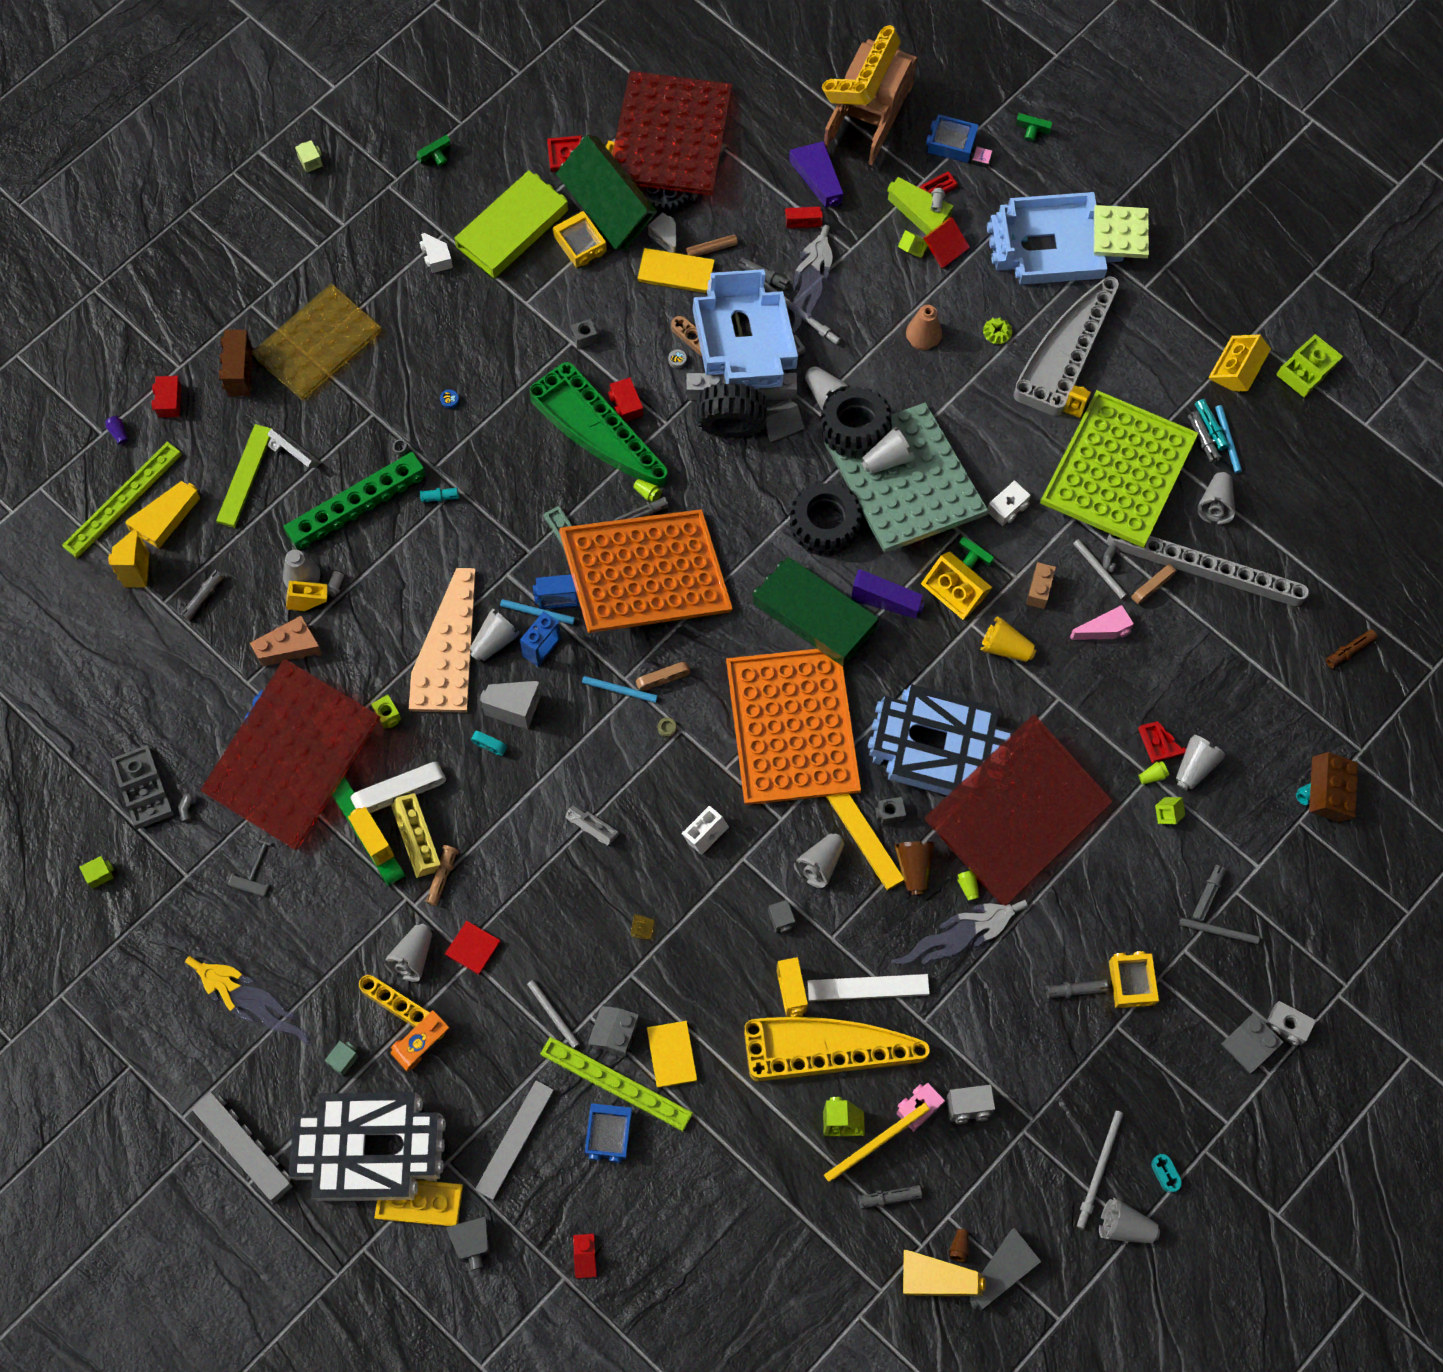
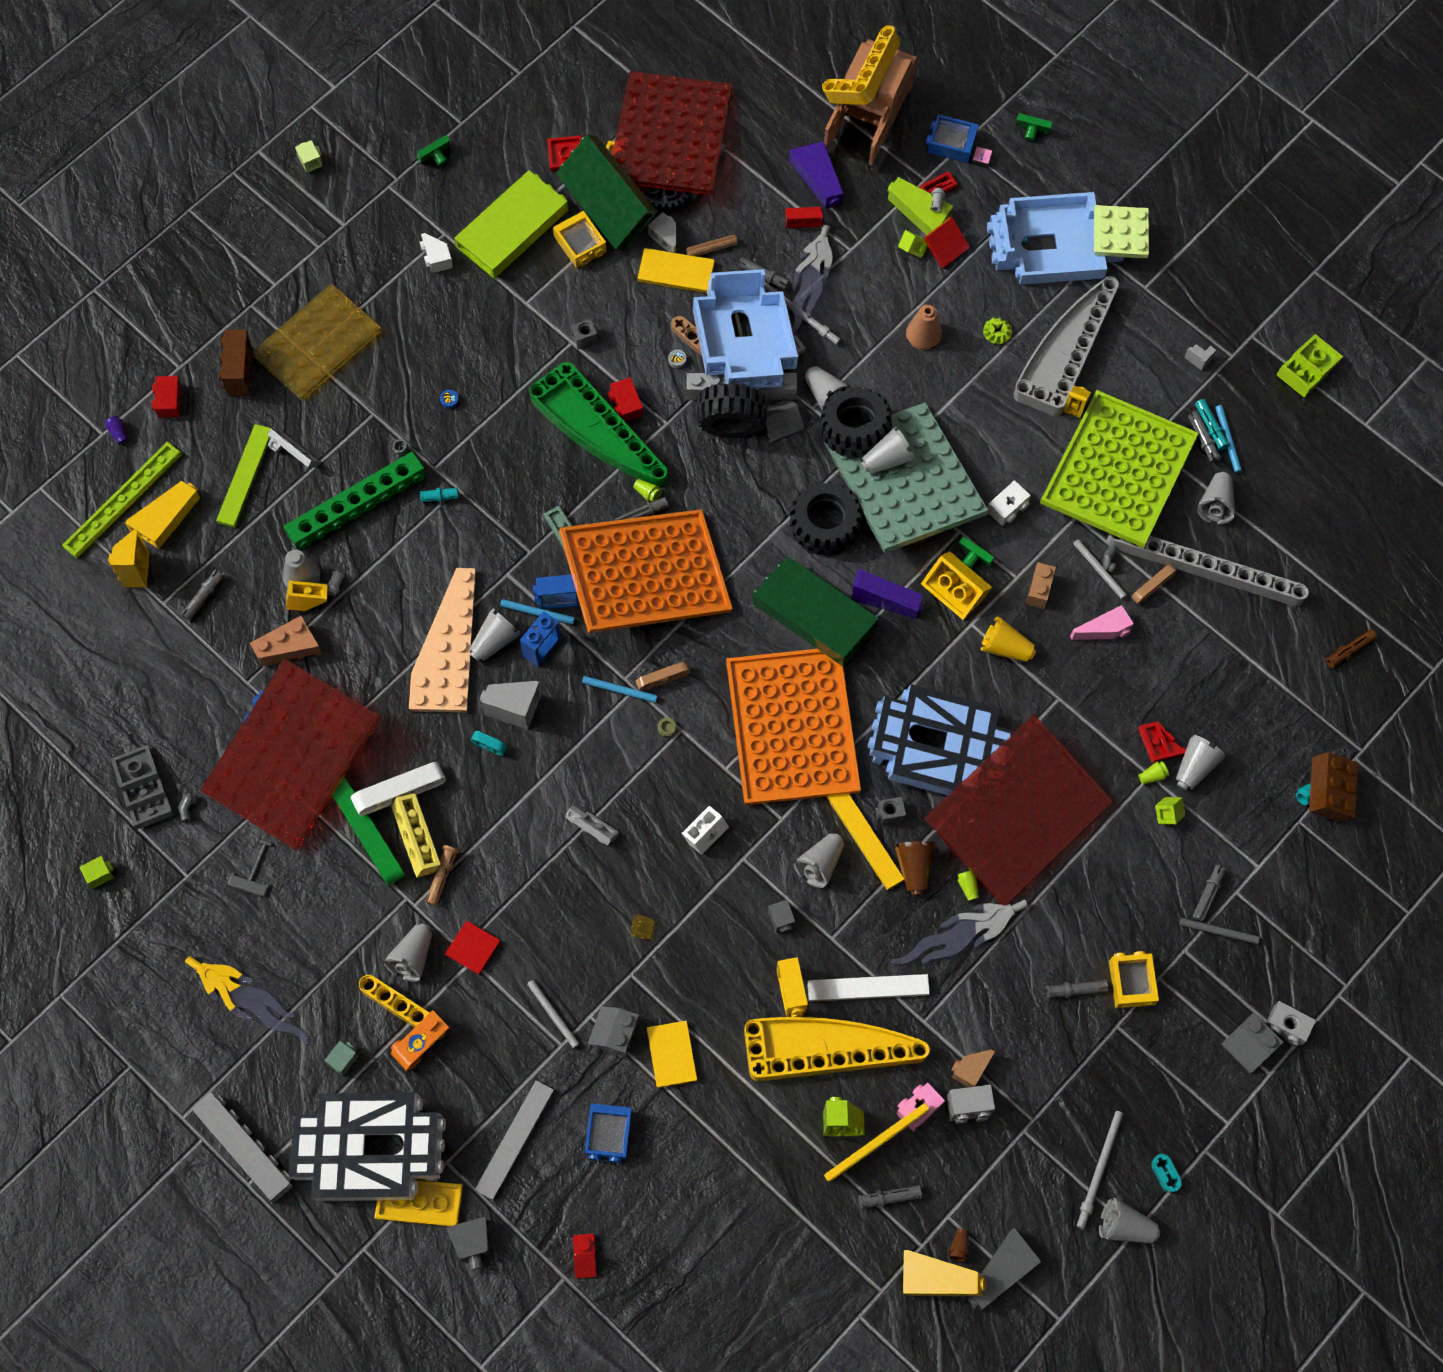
(370, 835): yellow window -> none
(385, 704): lime brick -> none
(616, 1084): lime tile -> none
(971, 1067): none -> medium nougat slope
(1200, 357): none -> light grey panel
(1240, 362): yellow slope -> none

